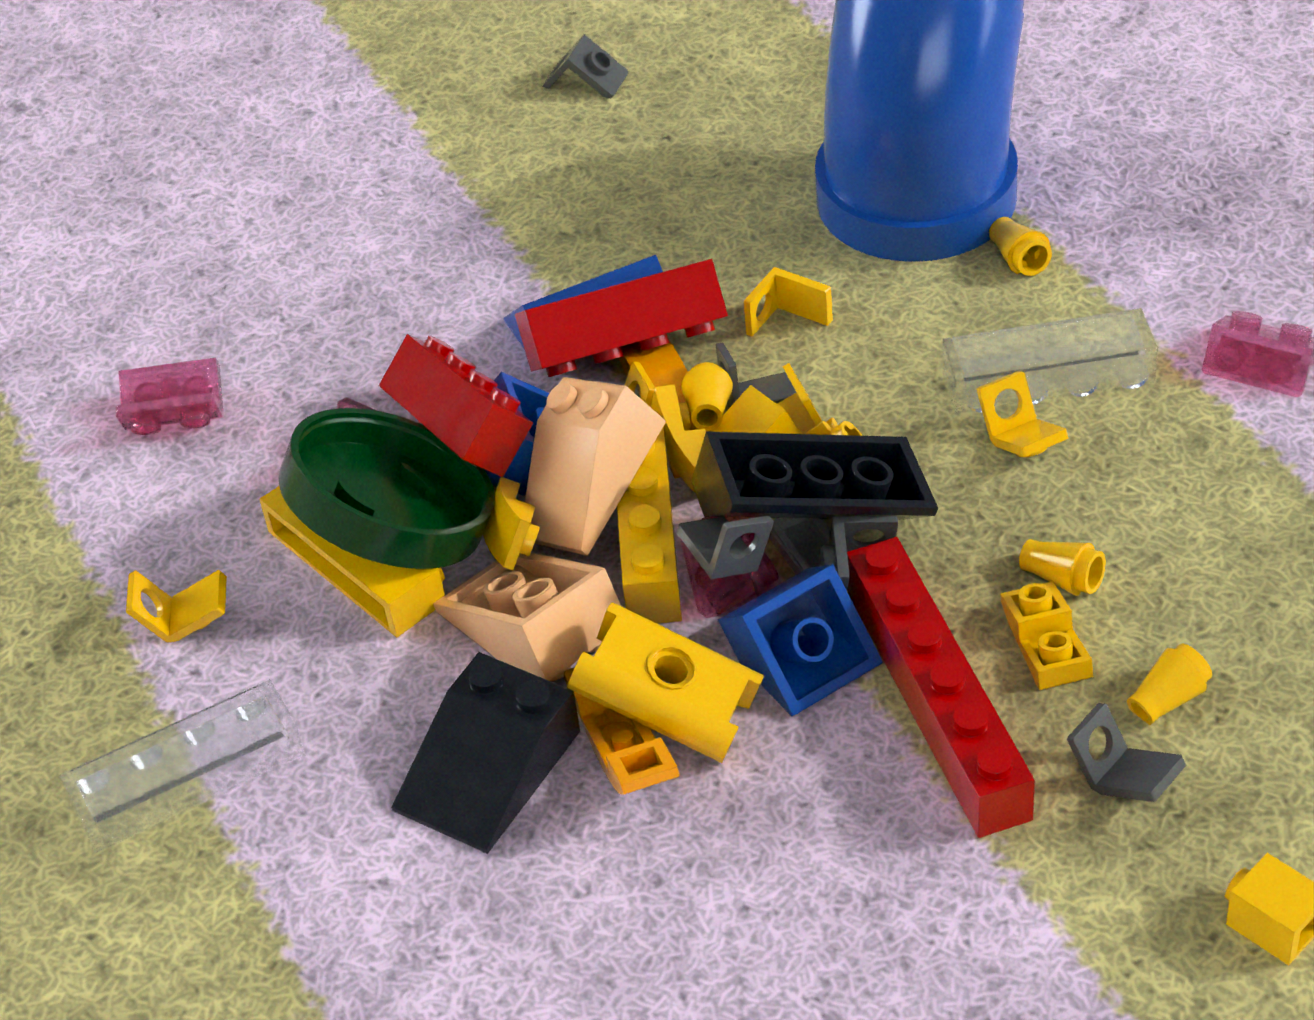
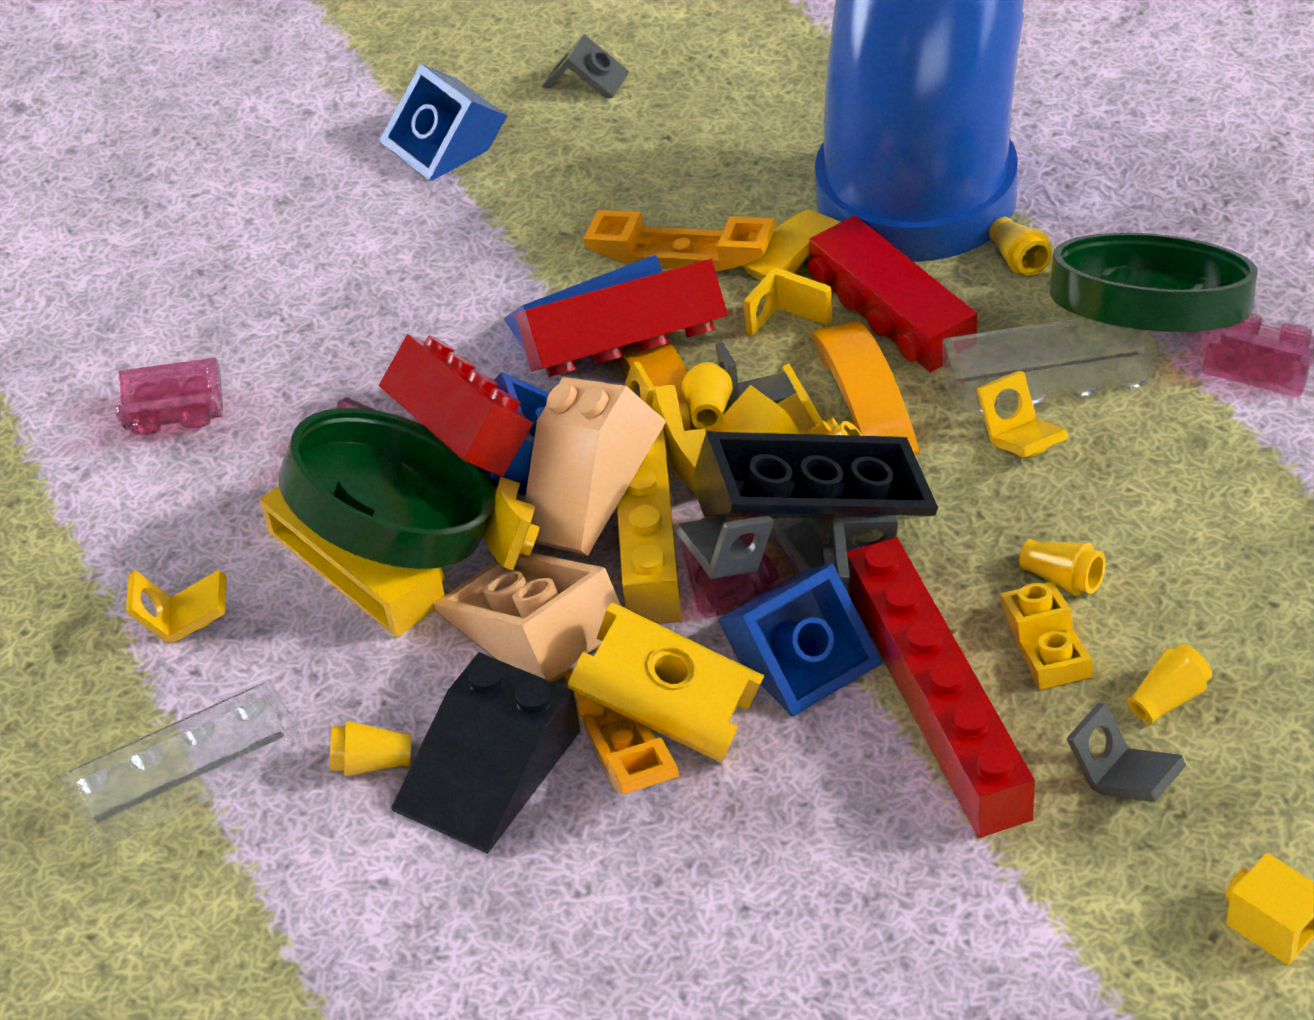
(367, 749): none -> yellow cone
(440, 124): none -> blue slope
(627, 240): none -> light orange slope
(790, 243): none -> yellow slope
(865, 381): none -> light orange slope
(889, 291): none -> red brick
(1153, 282): none -> dark green brick

